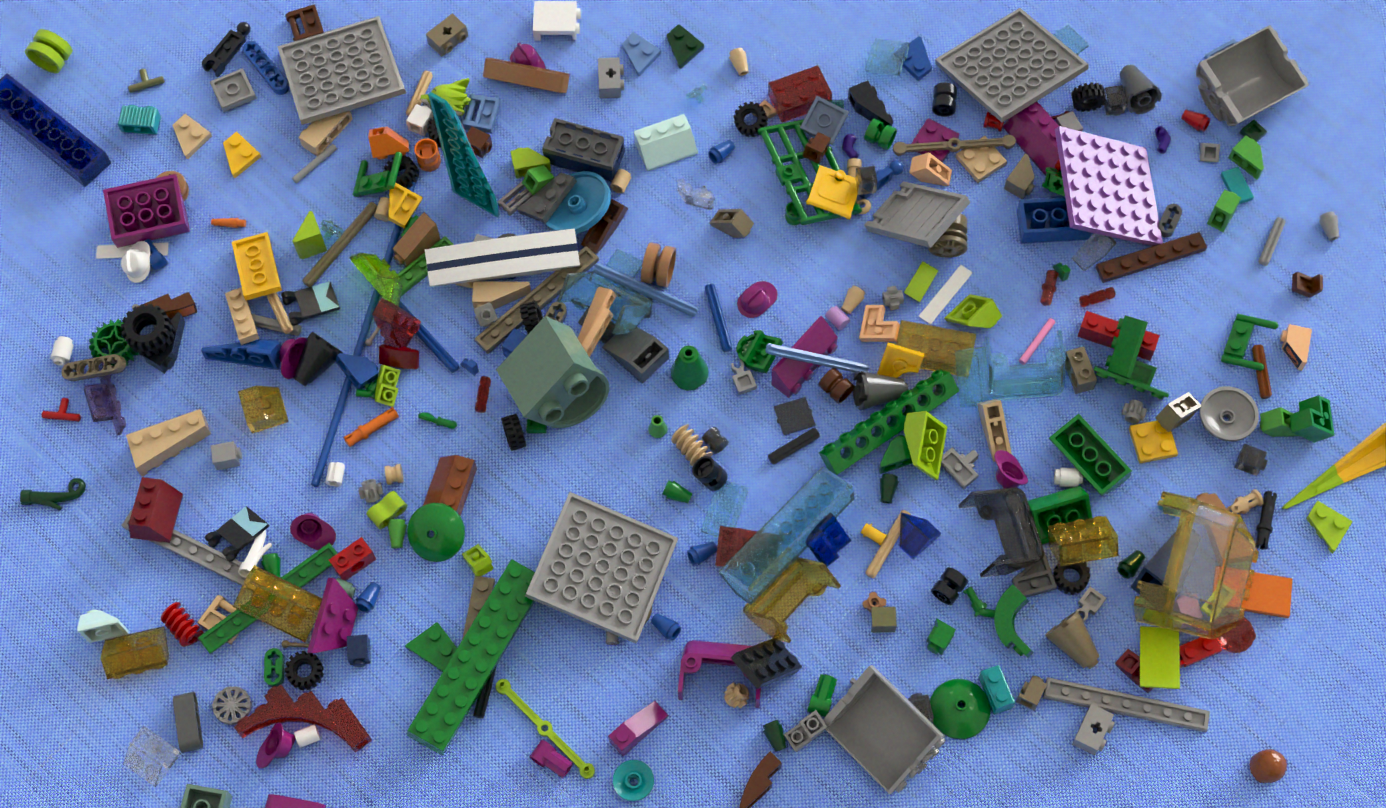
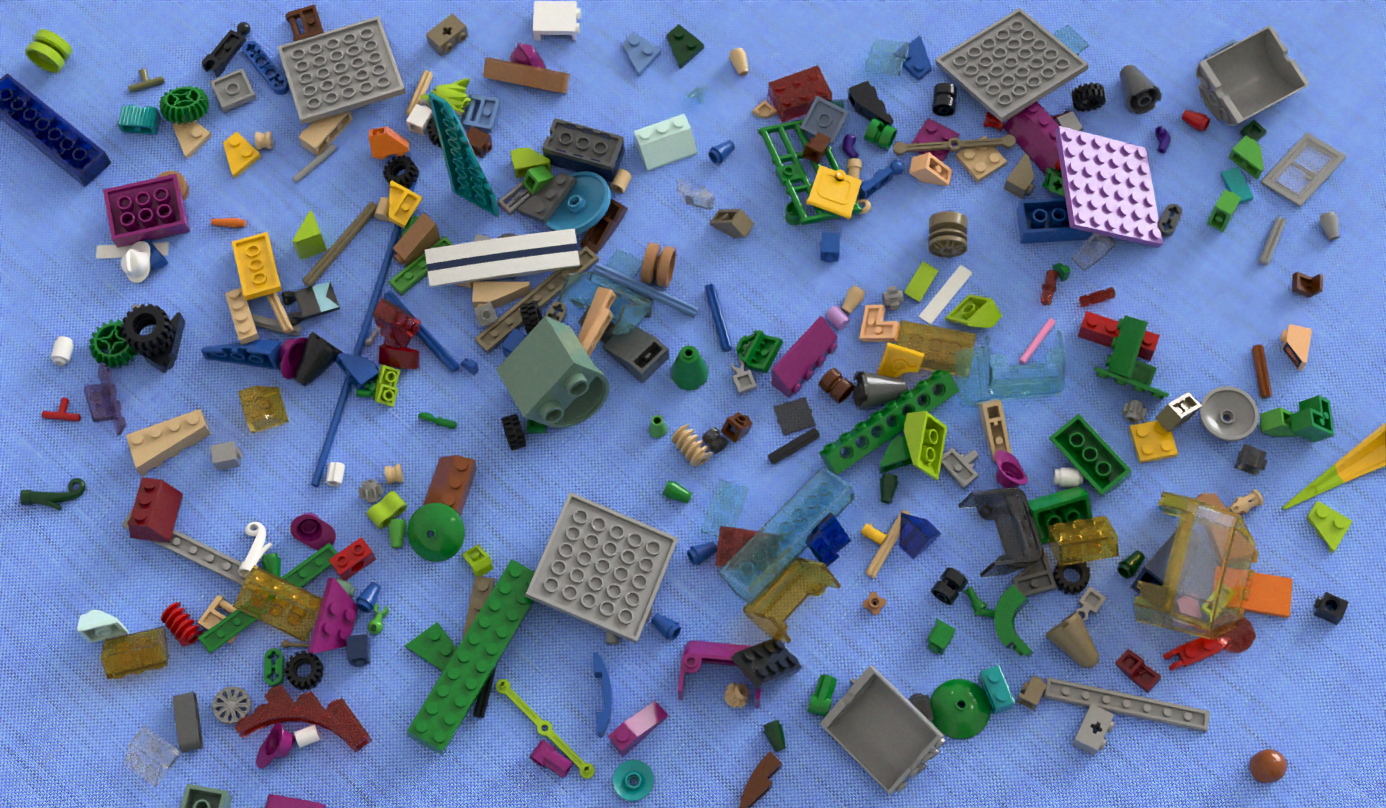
(93, 370): dark tan beam -> none
(183, 304): reddish brown slope -> none
(184, 104): none -> green gear
(238, 532): black flag -> none
(263, 140): none -> tan wheel
(331, 229): clear light blue plant -> none
(370, 427): orange pin -> none
(376, 182): green plate -> none
(376, 624): none -> bright green arm
(379, 276): clear neon green wedge -> none
(427, 154): orange wheel -> none
(482, 395): clear red axle -> none
(603, 718): none -> blue slope
(610, 77): light grey brick -> none
(709, 473): black wheel -> none
(739, 422): none -> reddish brown brick
(743, 111): black tyre -> none
(757, 299): magenta piece -> none
(806, 731): light grey slope -> none
(815, 358): medium blue axle -> none
(830, 247): none -> blue brick
(866, 180): clear smoke brick -> none
(883, 619): olive panel -> none
(917, 214): light grey door -> none
(1080, 370): dark tan brick -> none
(1115, 100): clear smoke brick -> none
(1151, 257): reddish brown plate -> none
(1159, 658): lime window -> none
(1209, 152): light grey slope -> none
(1240, 338): green plate -> none
(1264, 527): black pin -> none
(1303, 169): none -> clear door
(1339, 607): none -> black brick

